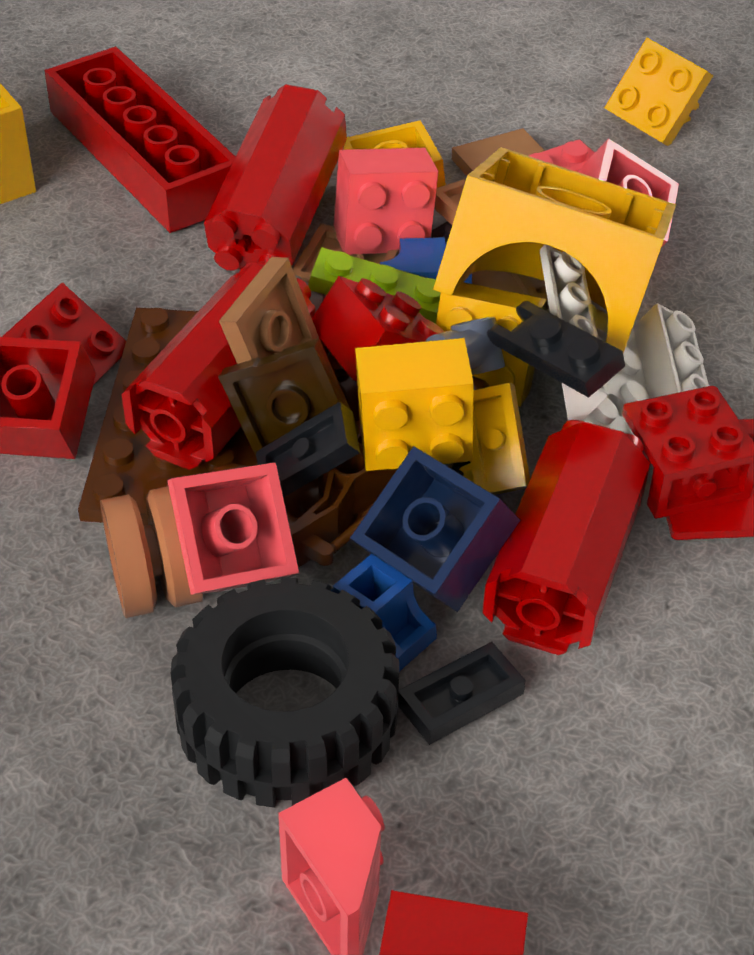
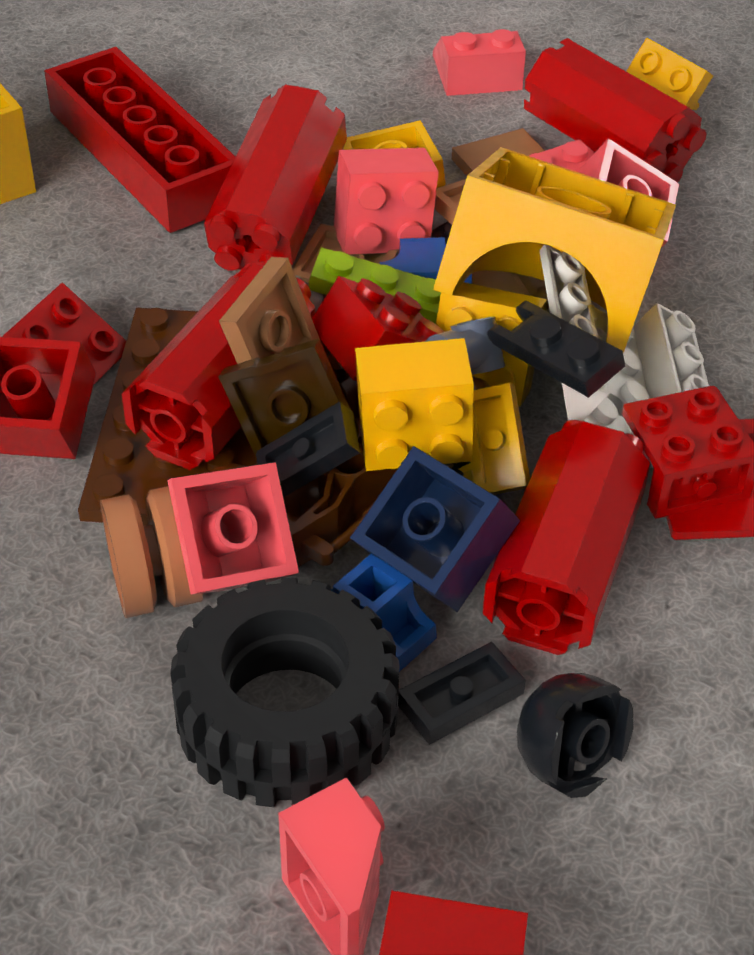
(480, 62): none -> coral slope
(571, 721): none -> black cylinder
(600, 101): none -> red brick

